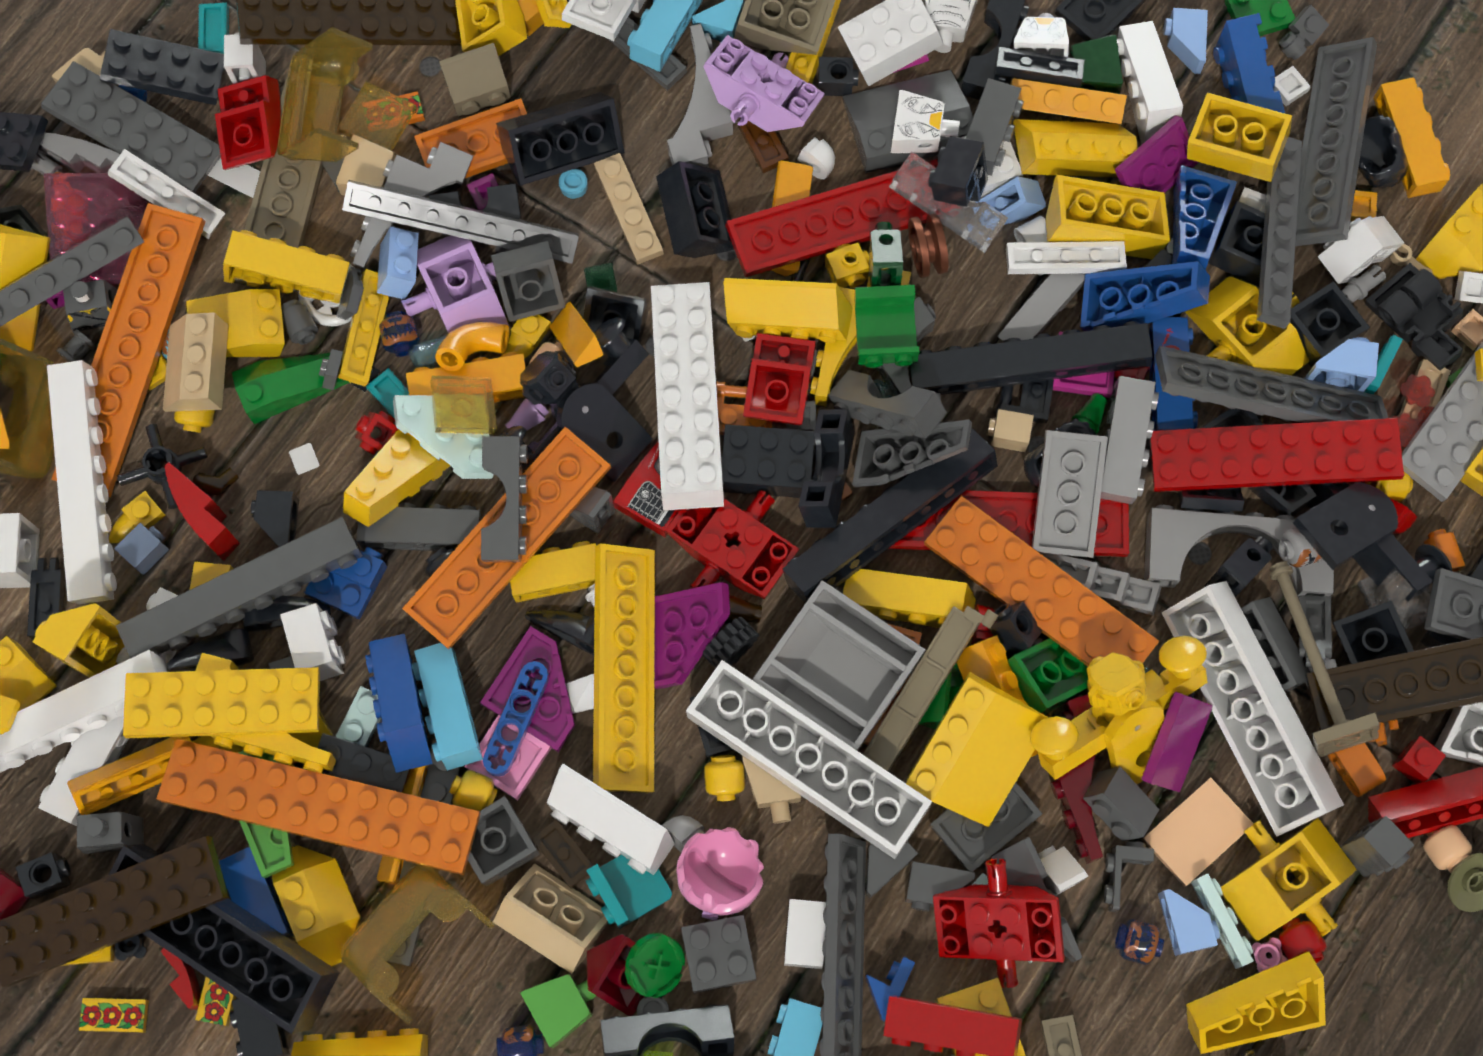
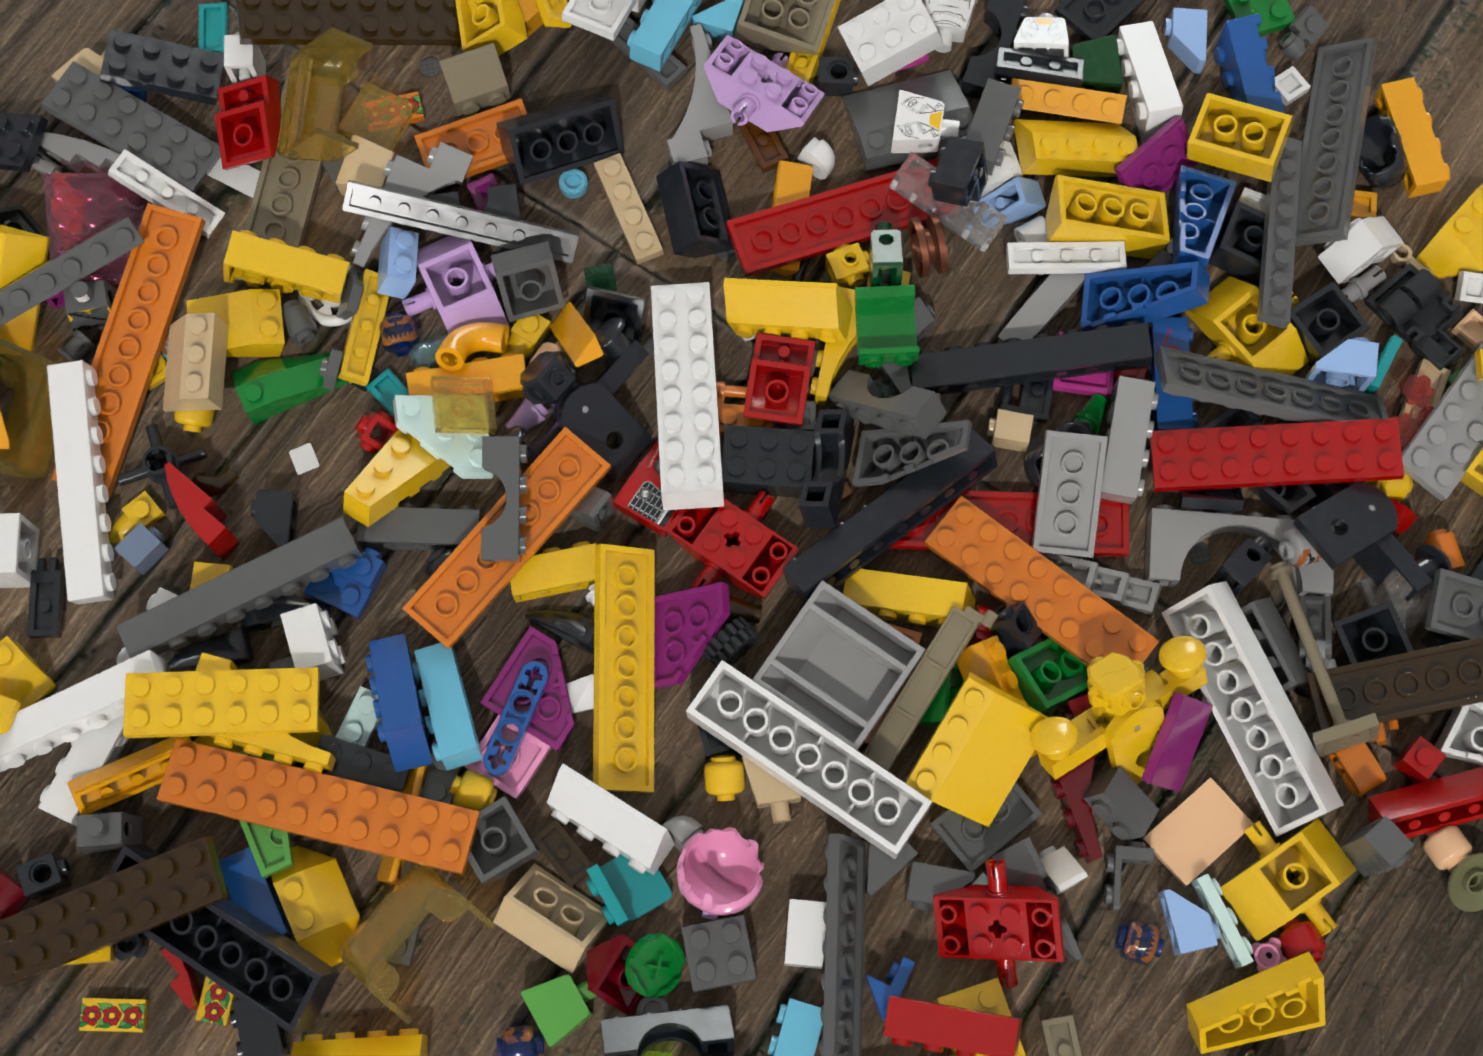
(82, 638): yellow slope -> none

